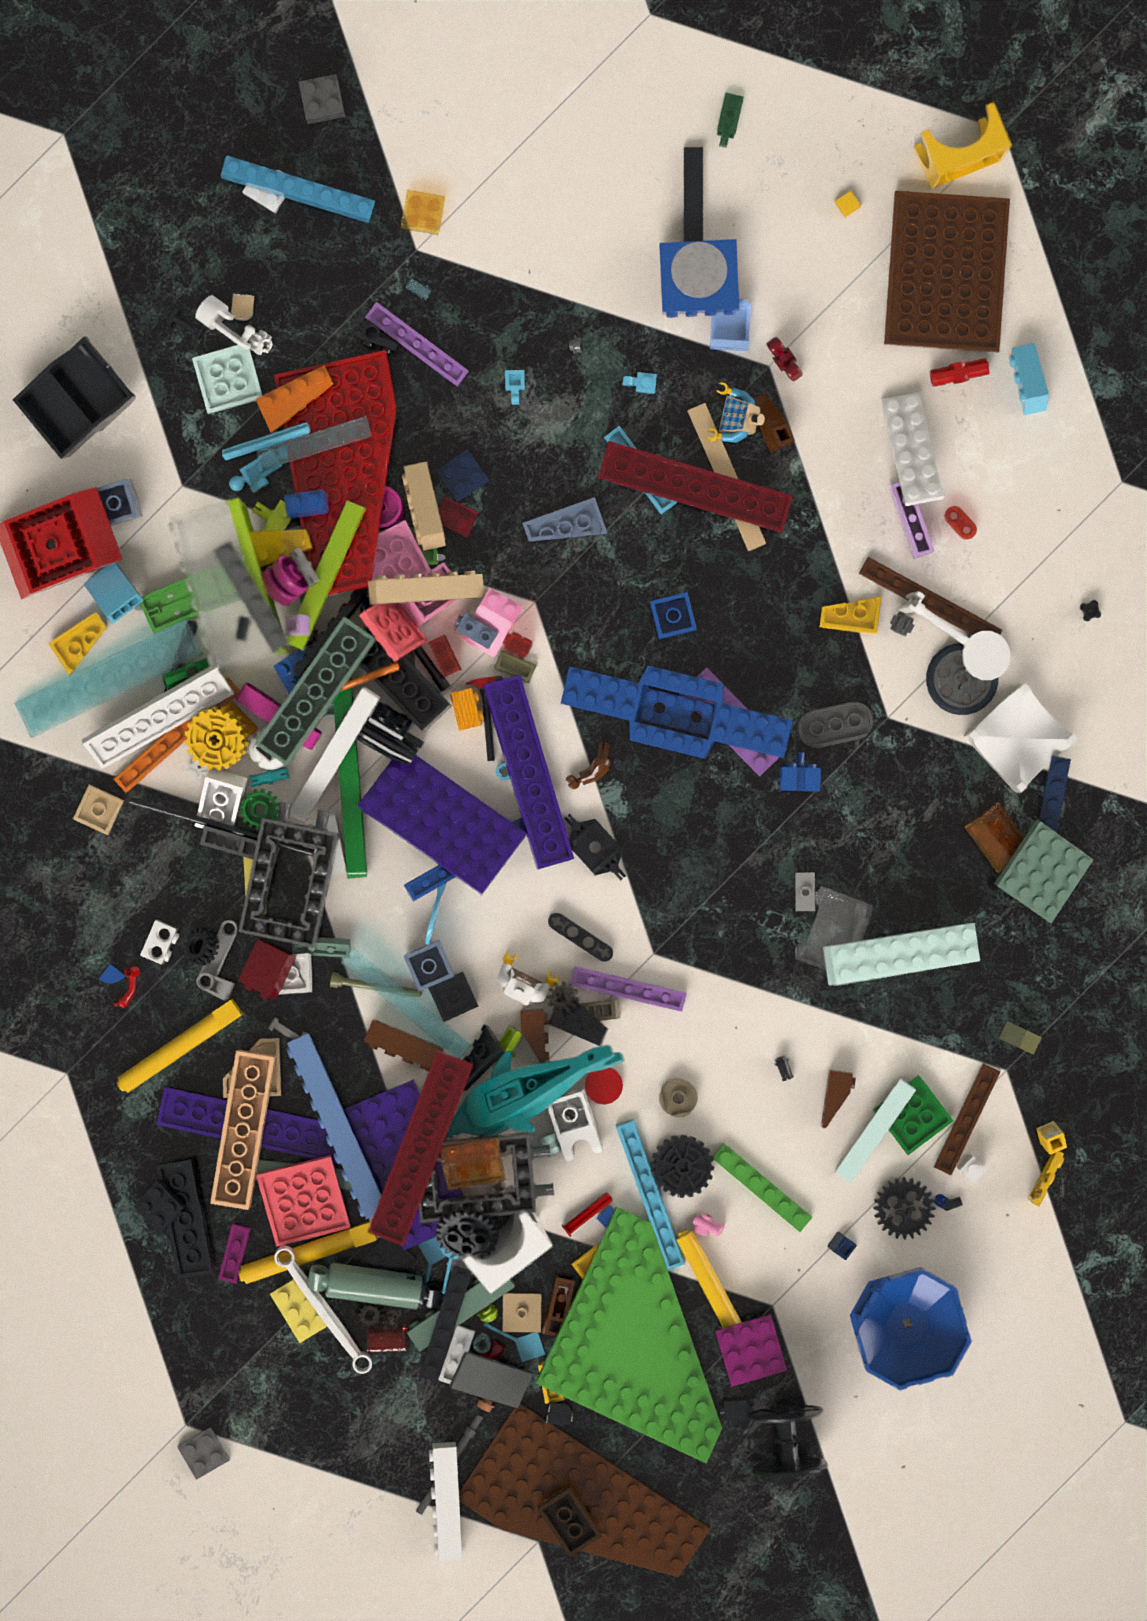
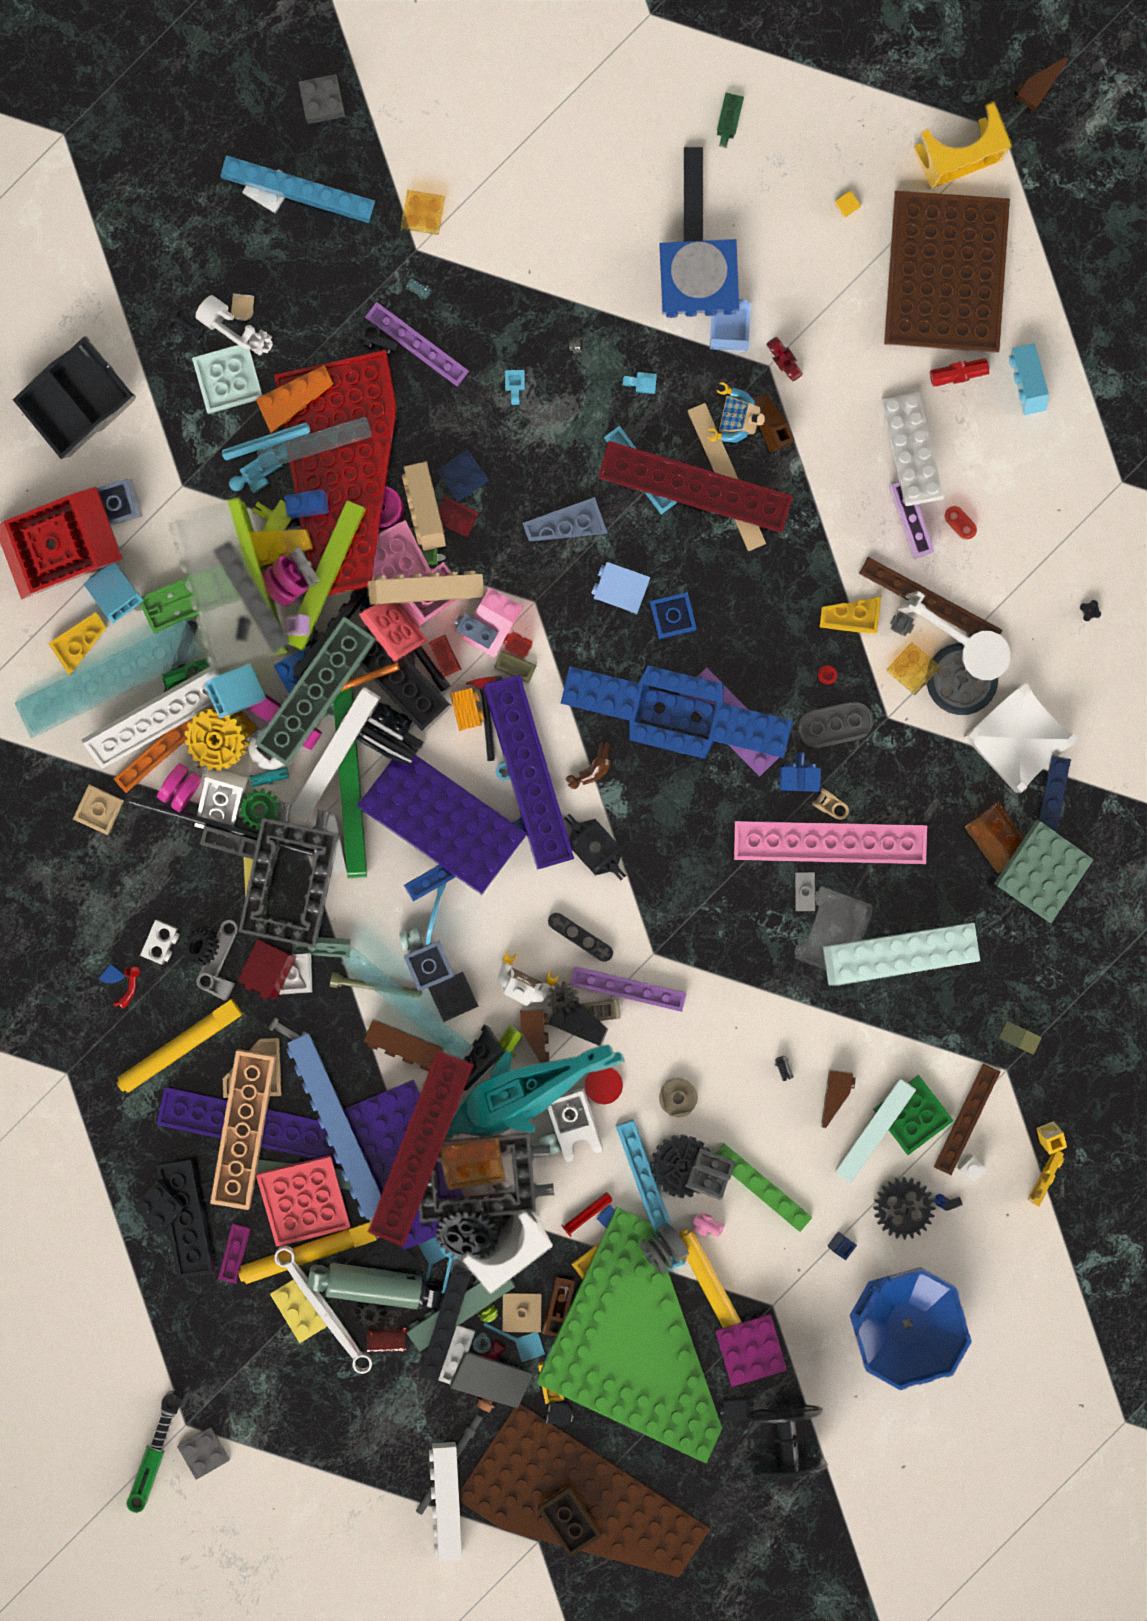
(153, 1454): none -> piece
(177, 785): none -> dark pink wheel
(235, 690): none -> medium azure brick
(410, 938): none -> light aqua wheel
(620, 587): none -> light blue panel
(662, 1249): none -> dark grey wheel
(710, 1174): none -> dark grey slope
(827, 674): none -> red plate
(829, 804): none -> tan piece
(830, 842): none -> bright pink plate
(913, 668): none -> clear yellow plate
(1037, 86): none -> reddish brown slope

